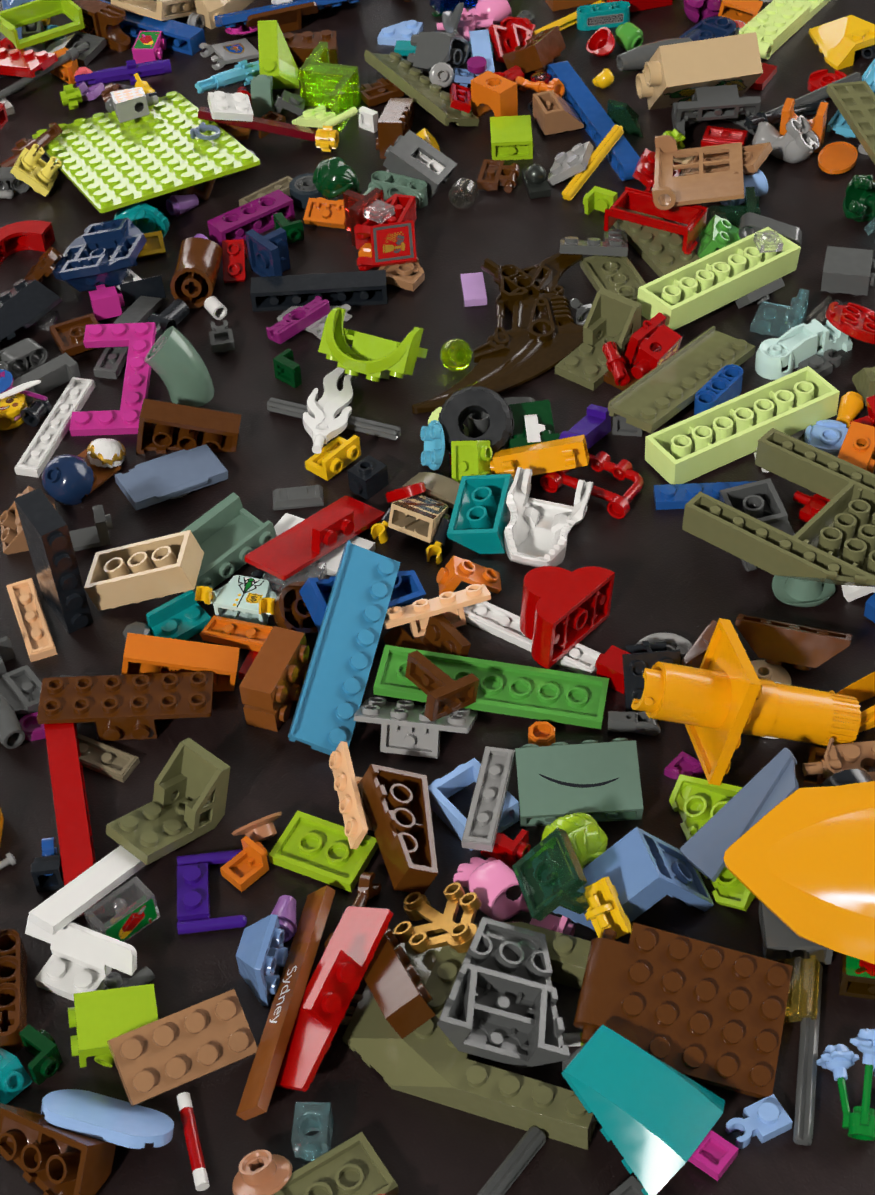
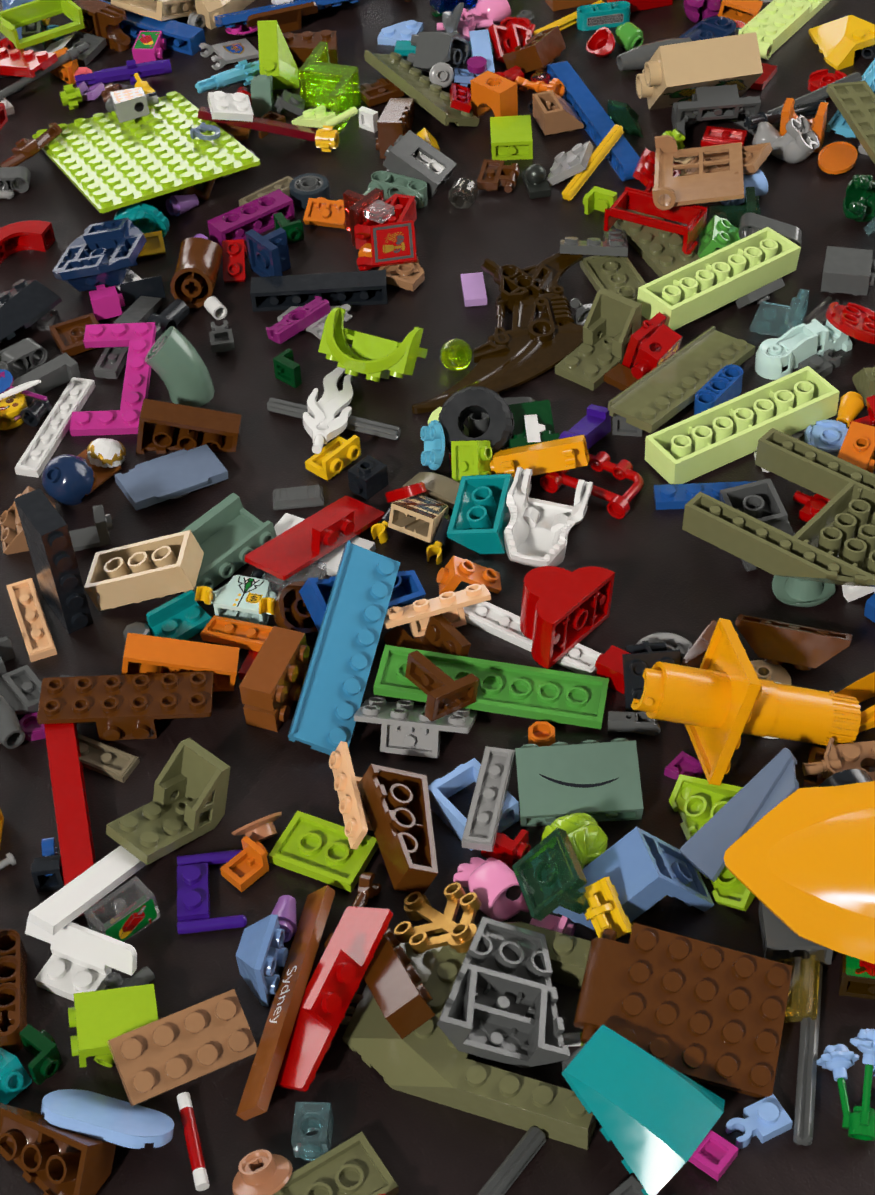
(35, 171): light yellow plate -> none
(44, 265): reddish brown plate -> none
(335, 177): dark green hair -> none
(604, 79): yellow piece -> none
(616, 363): red pin -> none
(768, 241): clear plate -> none

